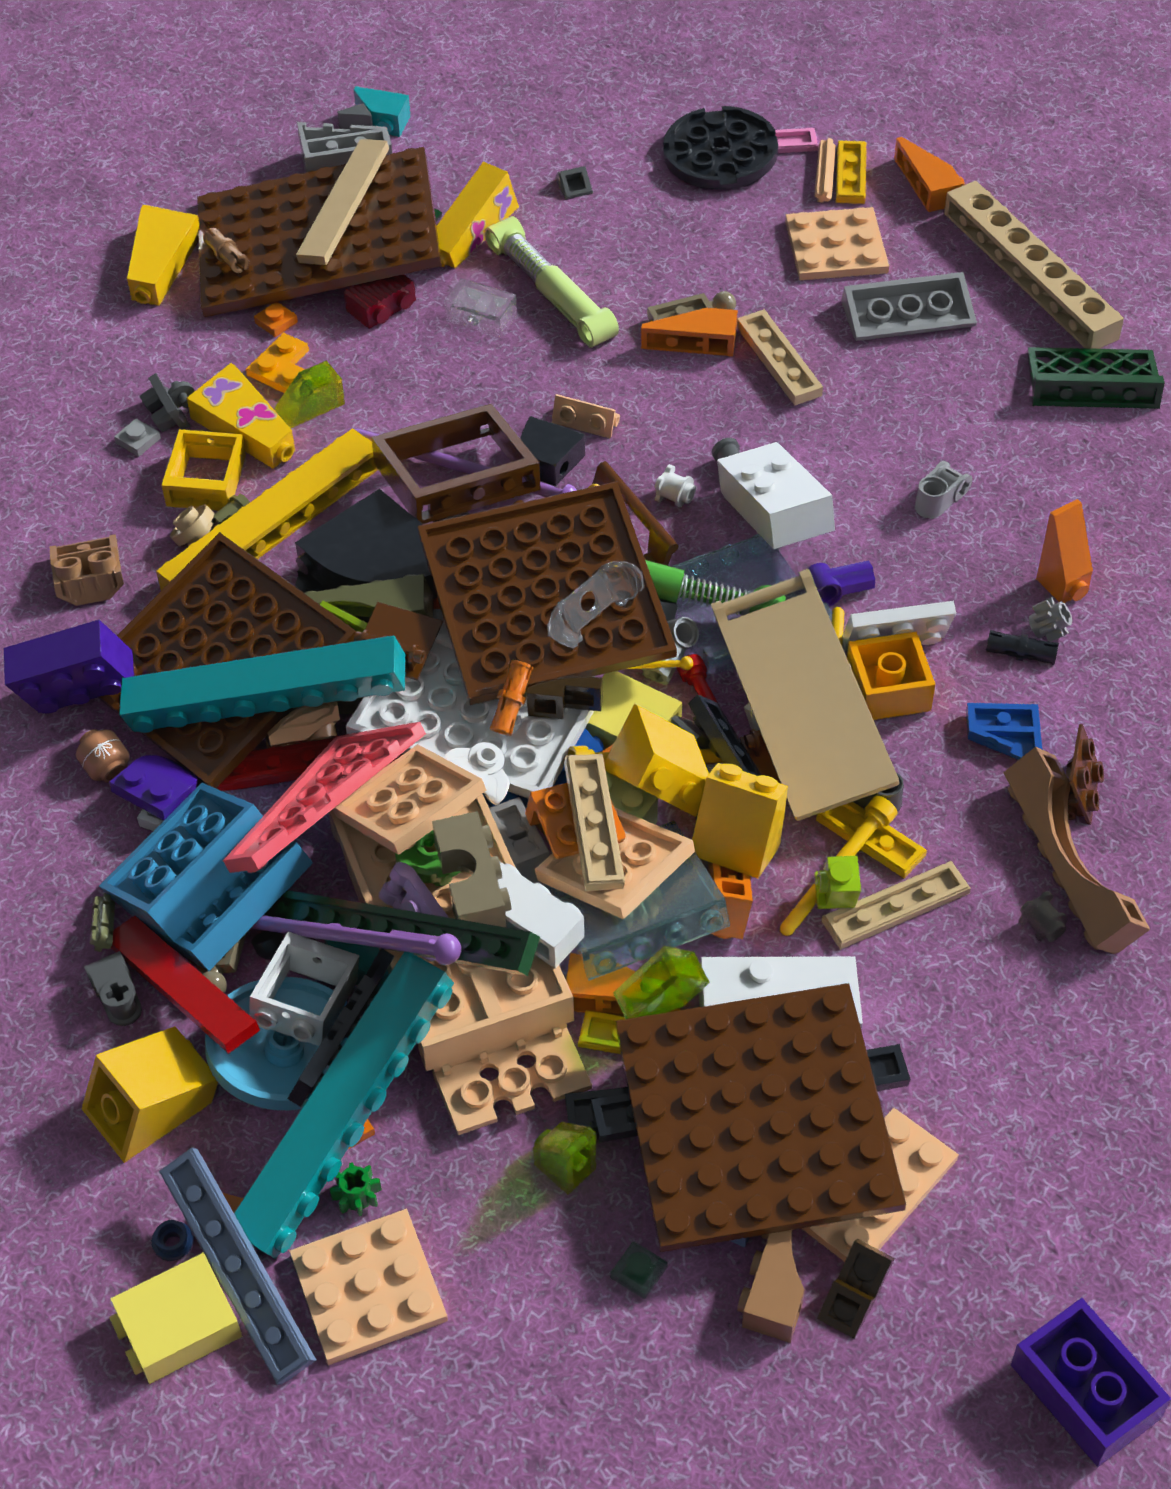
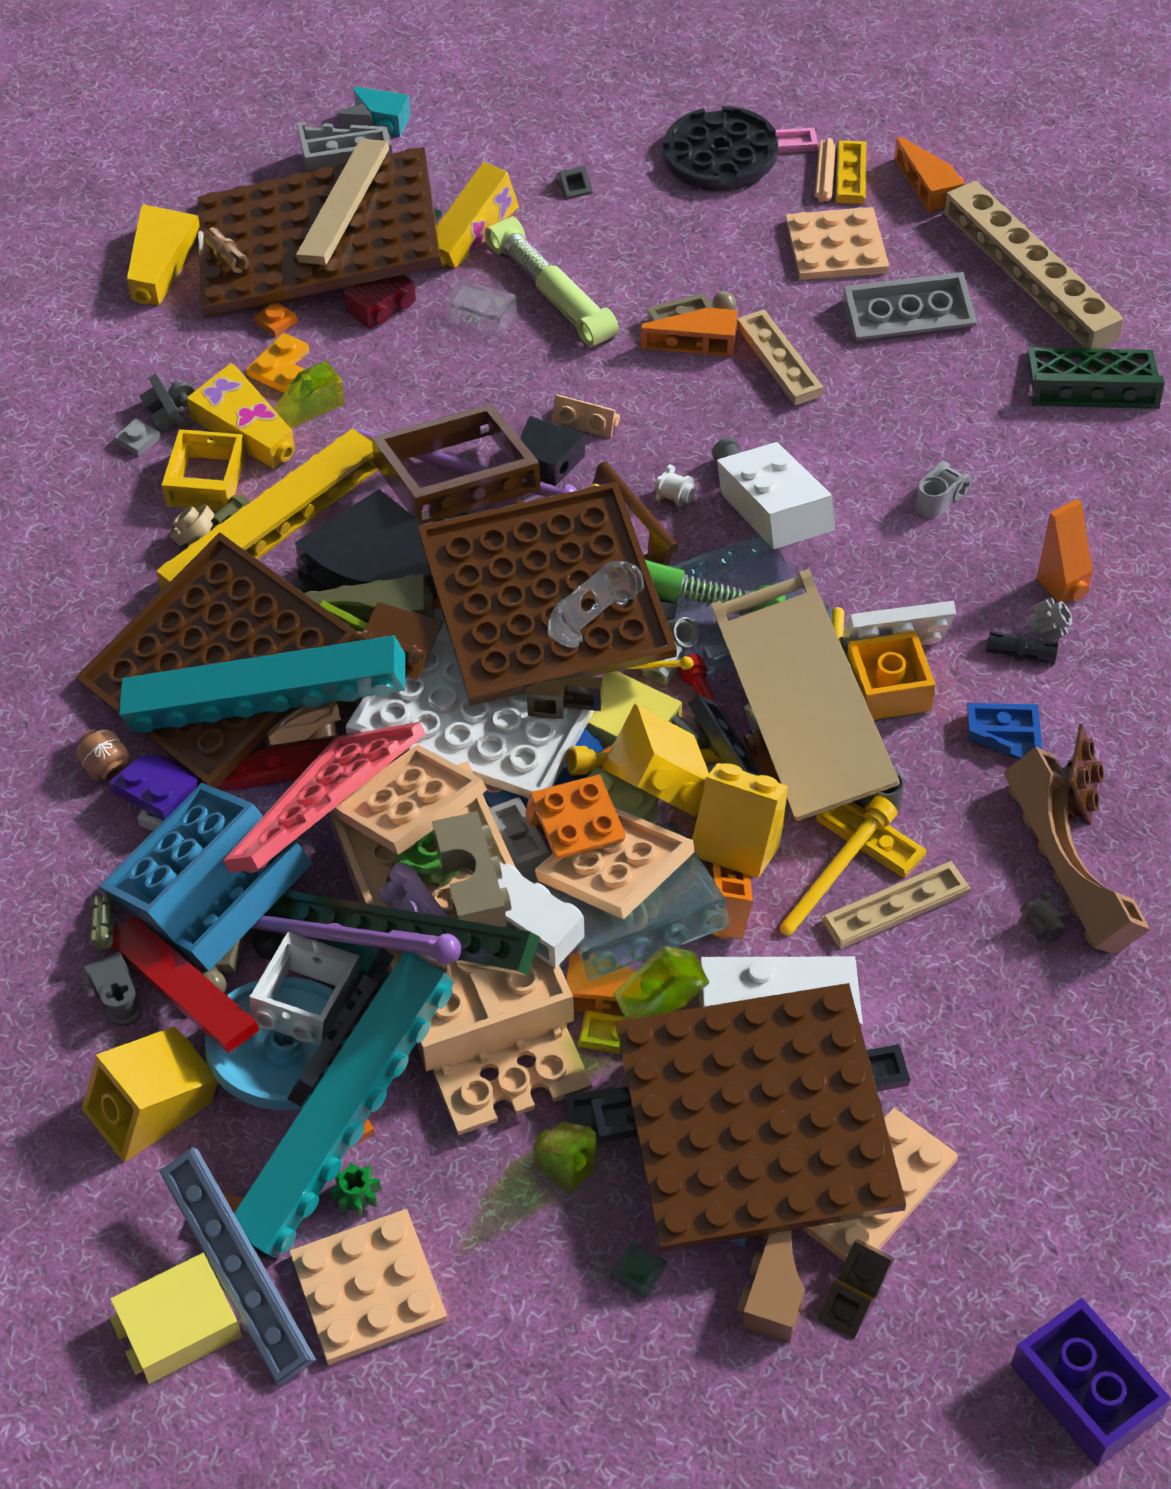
(68, 667): dark purple brick -> none
(86, 570): medium nougat slope -> none
(169, 1229): dark blue plate -> none
(490, 771): white plate -> none
(511, 697): orange pin -> none
(594, 822): tan tile -> none
(838, 883): lime brick -> none
(842, 580): dark purple piece -> none

